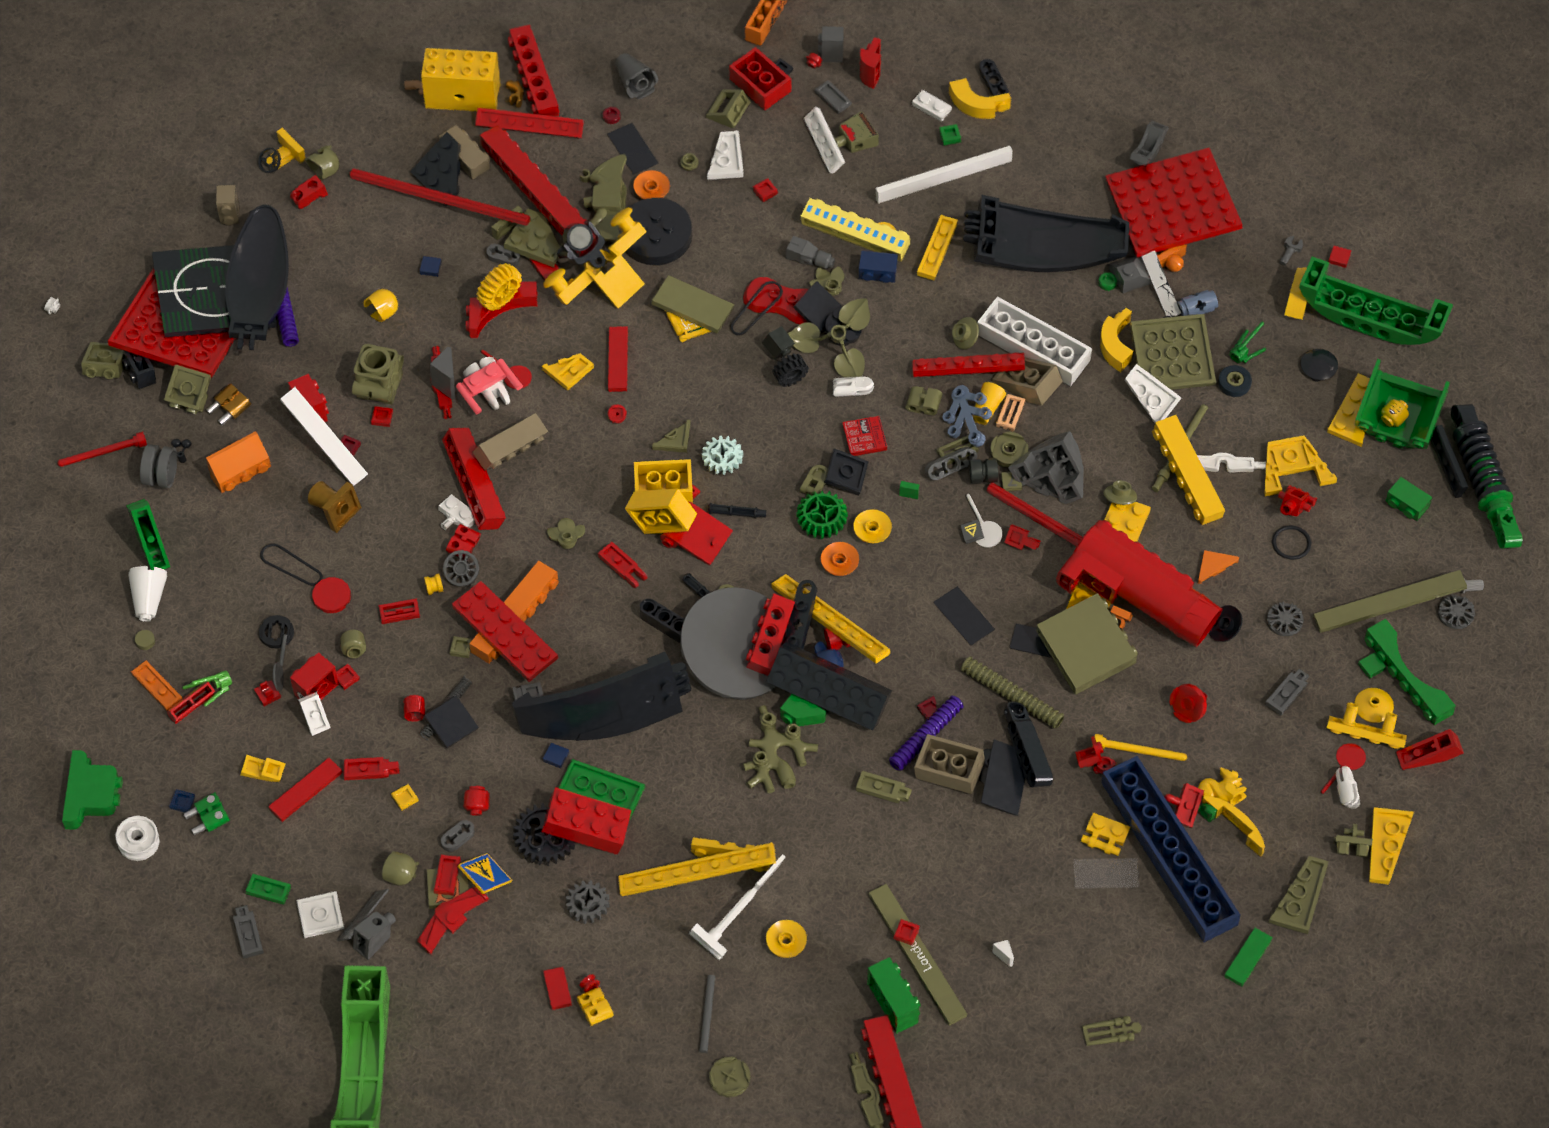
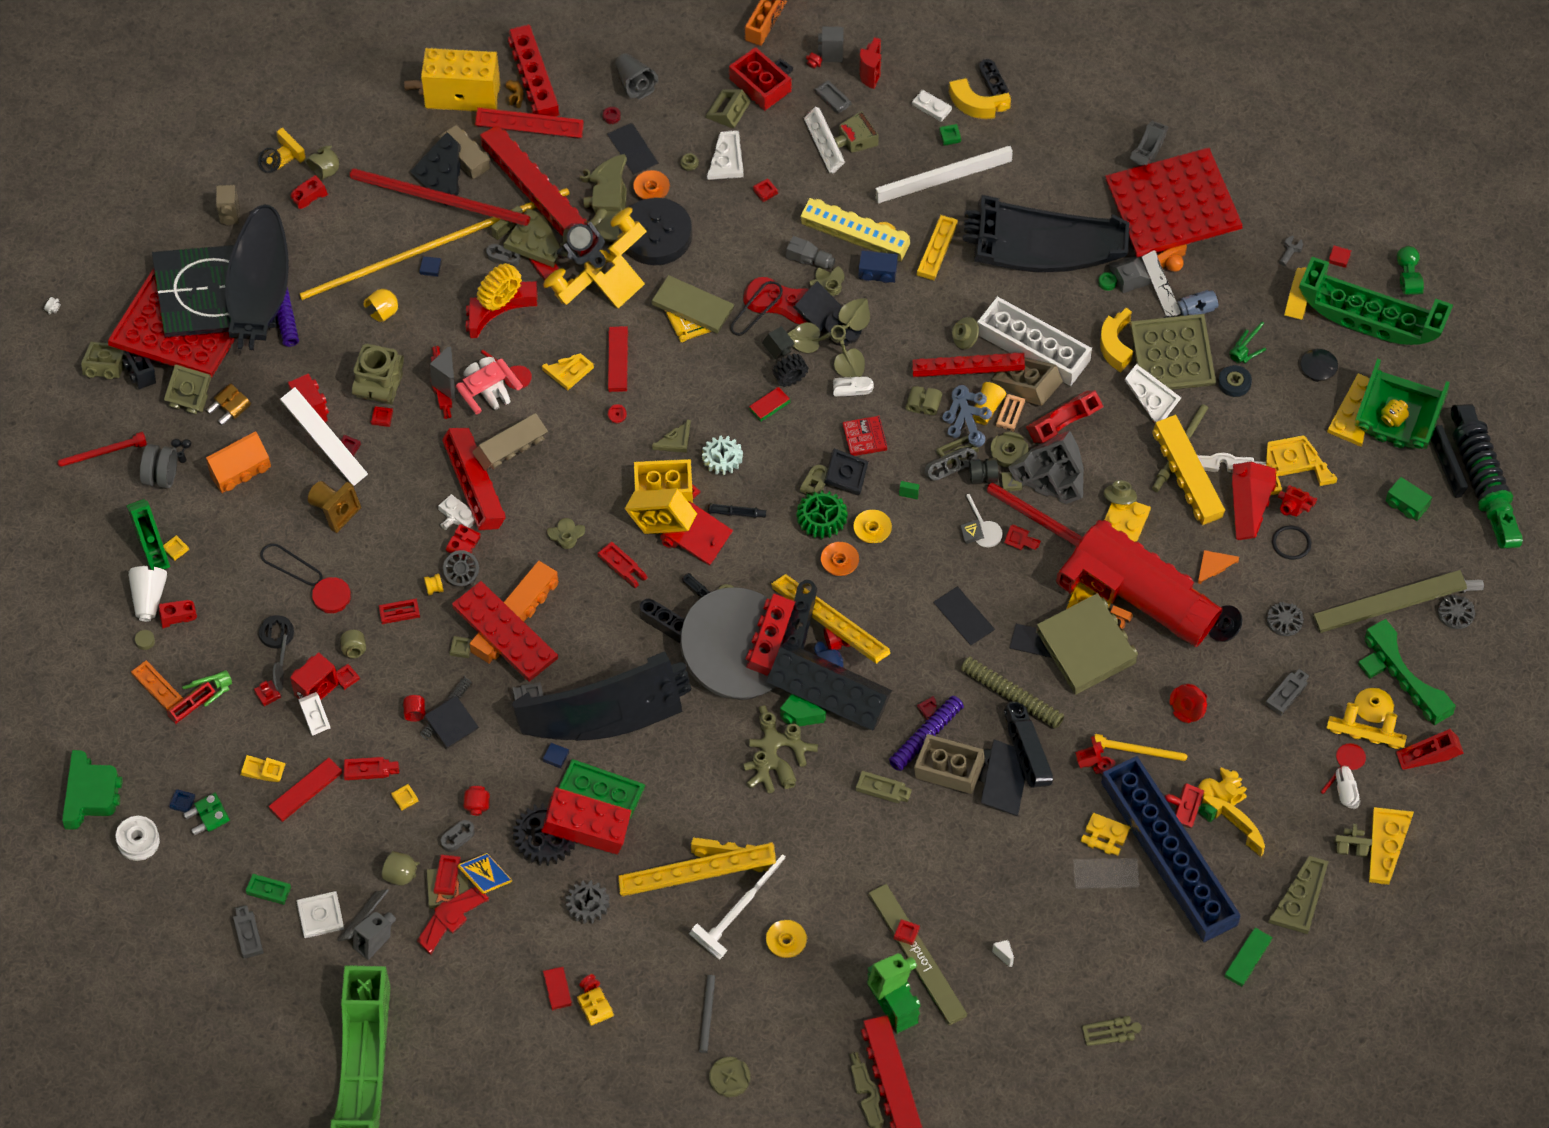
(175, 548): none -> yellow tile
(177, 612): none -> red leg
(410, 253): none -> yellow piece
(769, 404): none -> red tile
(890, 974): none -> bright green torso
(1054, 421): none -> red arch
(1251, 496): none -> red wedge
(1410, 281): none -> green beam

